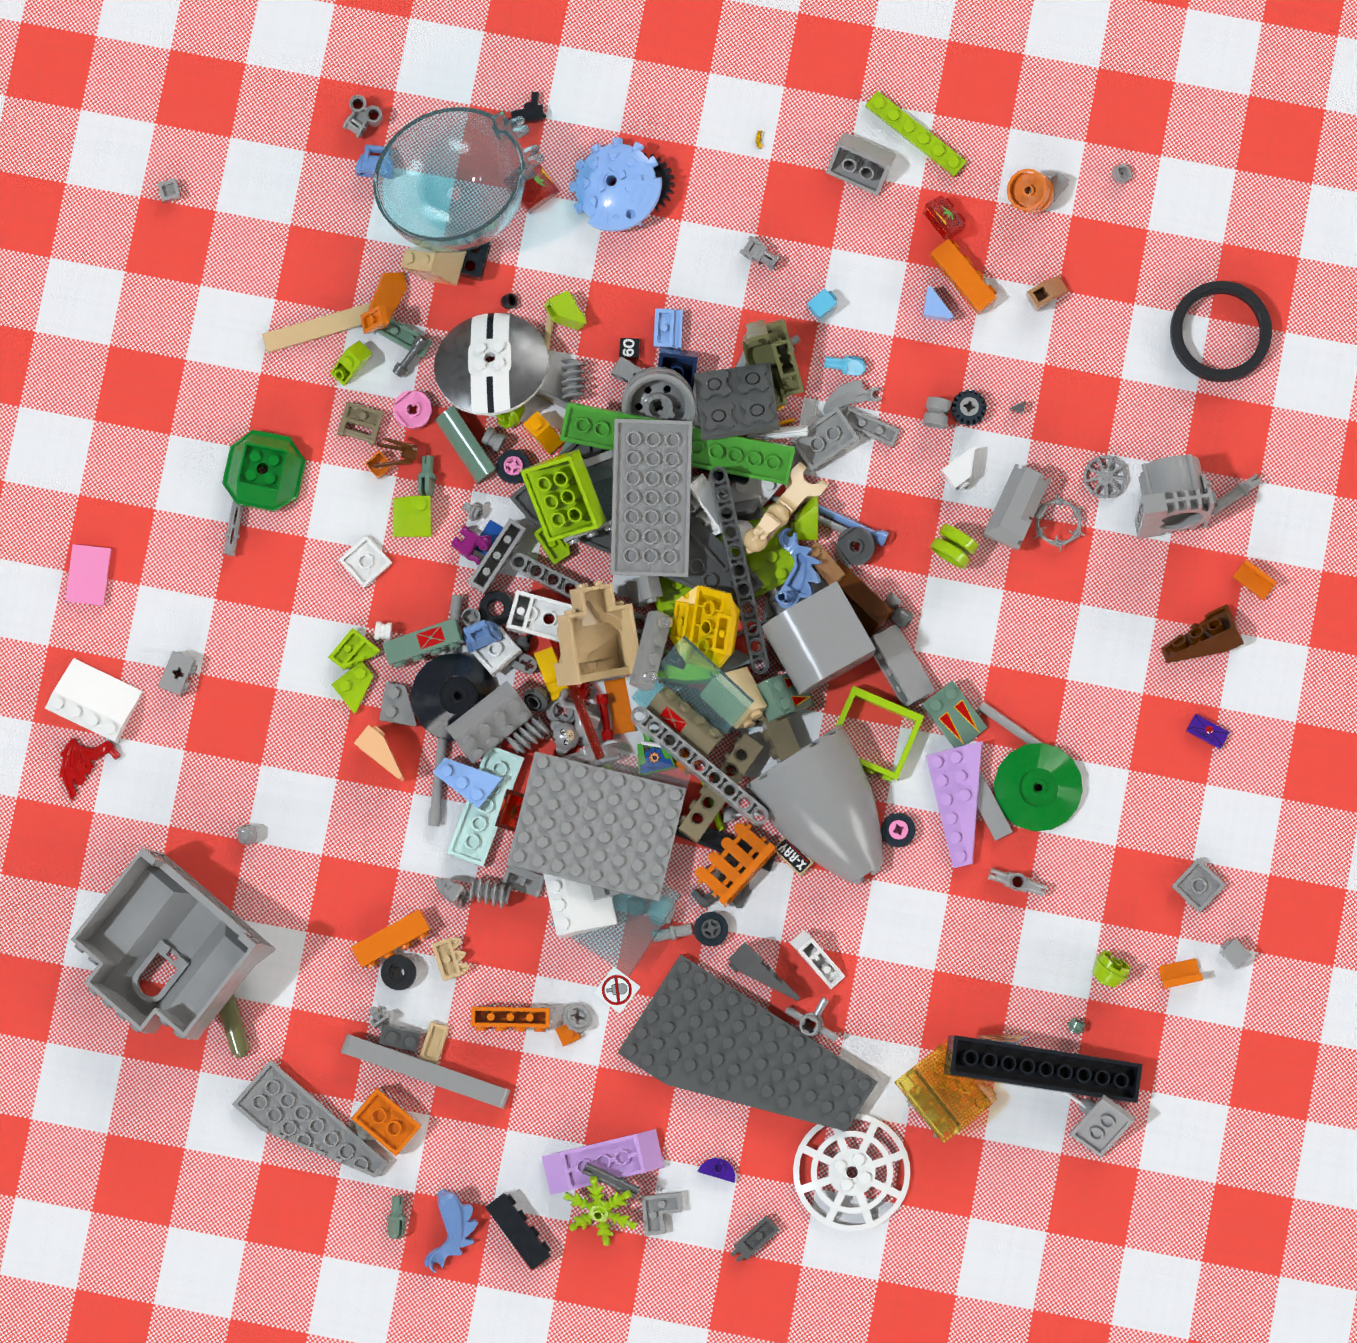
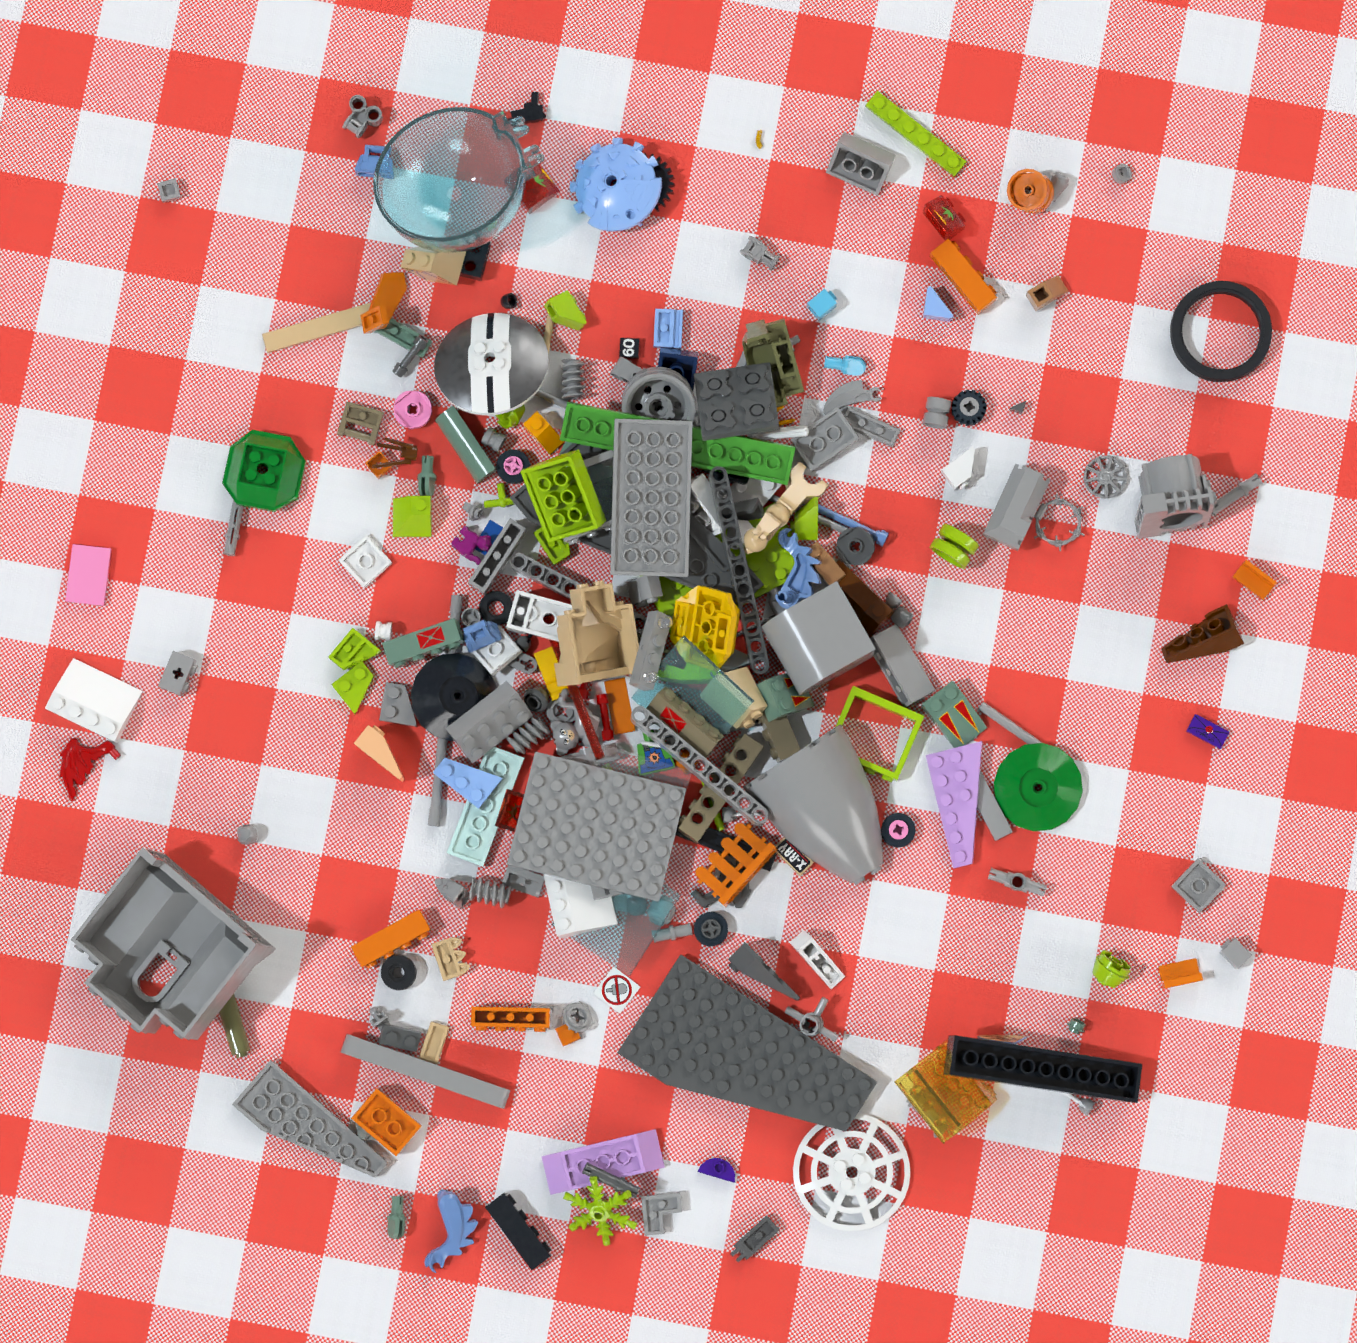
(351, 362): lime slope -> none
(502, 501): none -> lime piece
(1102, 1126): light grey plate -> none

